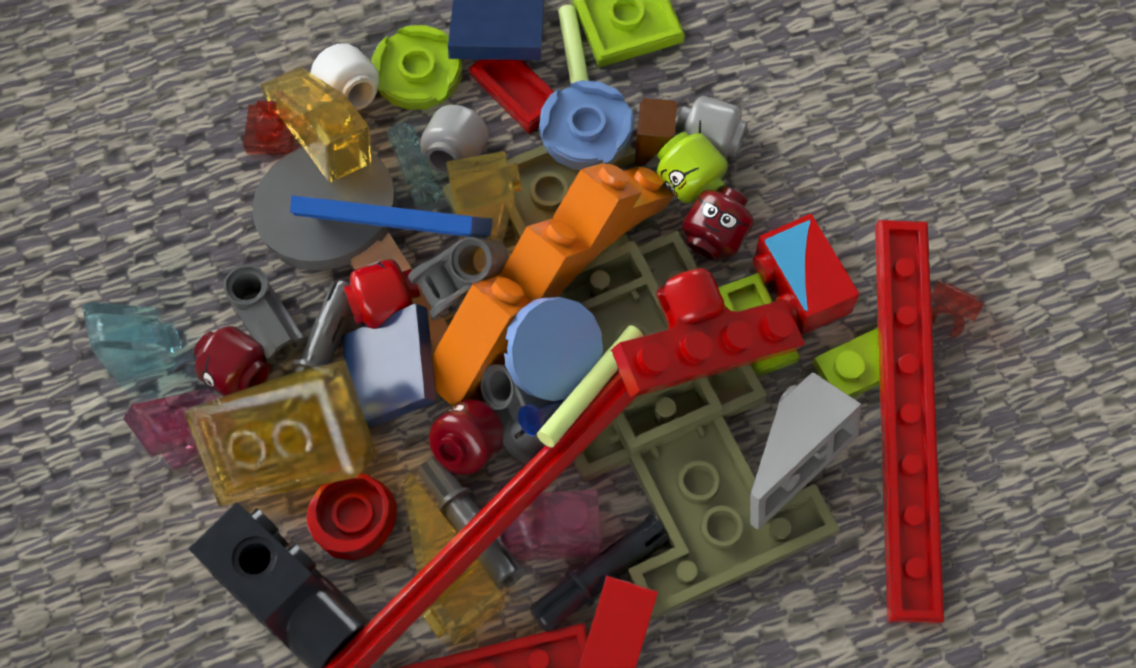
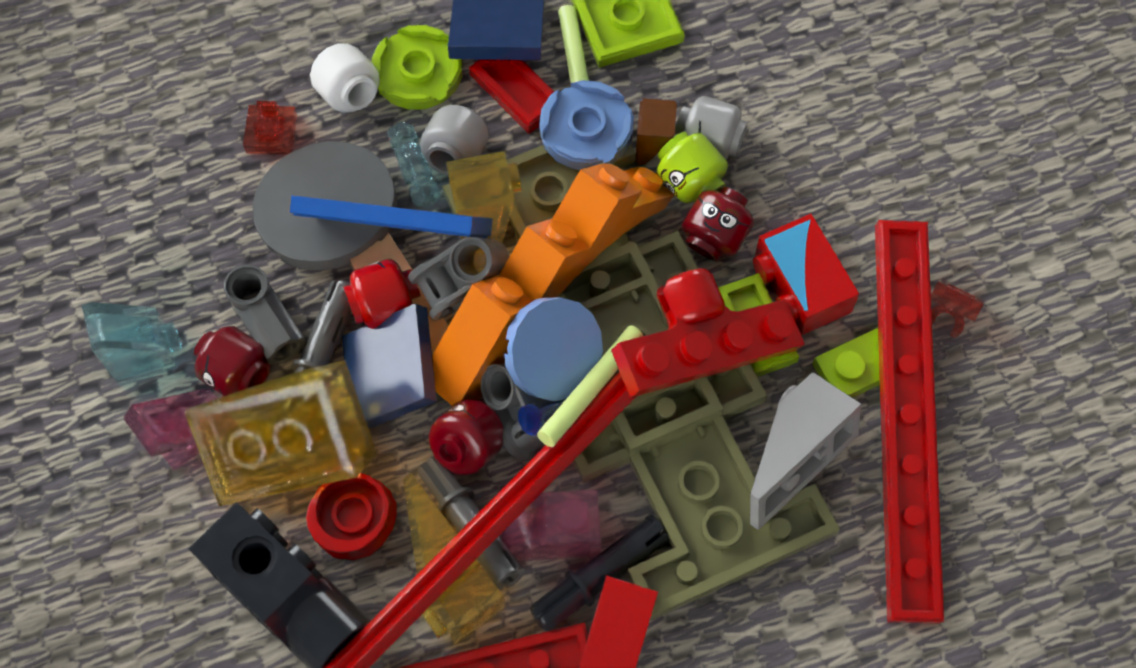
(321, 122): clear yellow slope -> none

